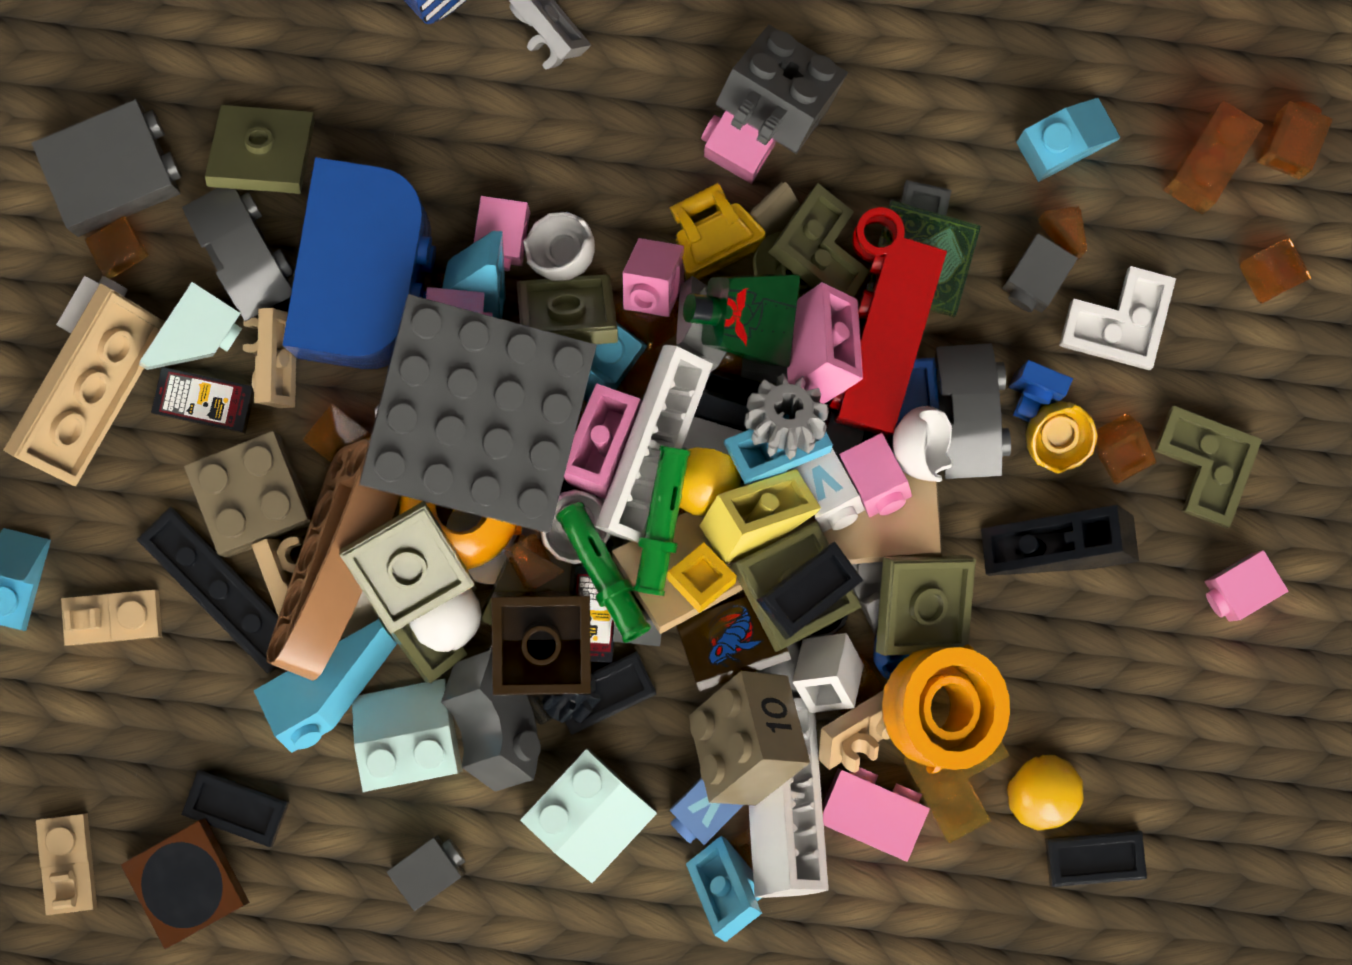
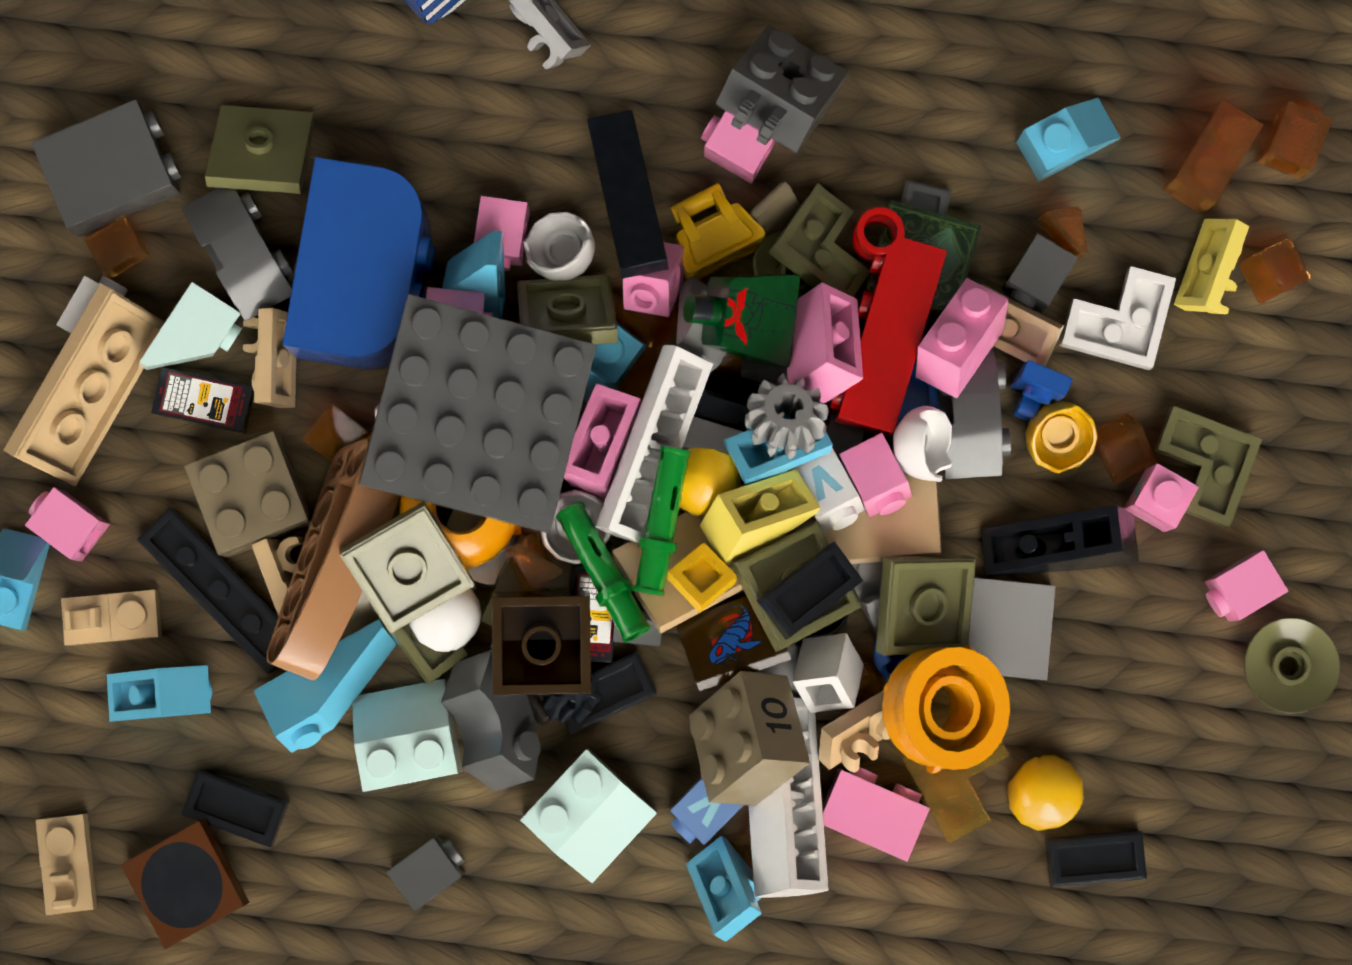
(66, 523): none -> bright pink brick
(159, 693): none -> medium azure slope
(627, 194): none -> black tile
(961, 338): none -> bright pink brick
(1013, 626): none -> light grey tile
(1028, 333): none -> tan plate
(1161, 497): none -> bright pink brick
(1211, 265): none -> light yellow plate
(1314, 661): none -> olive dish

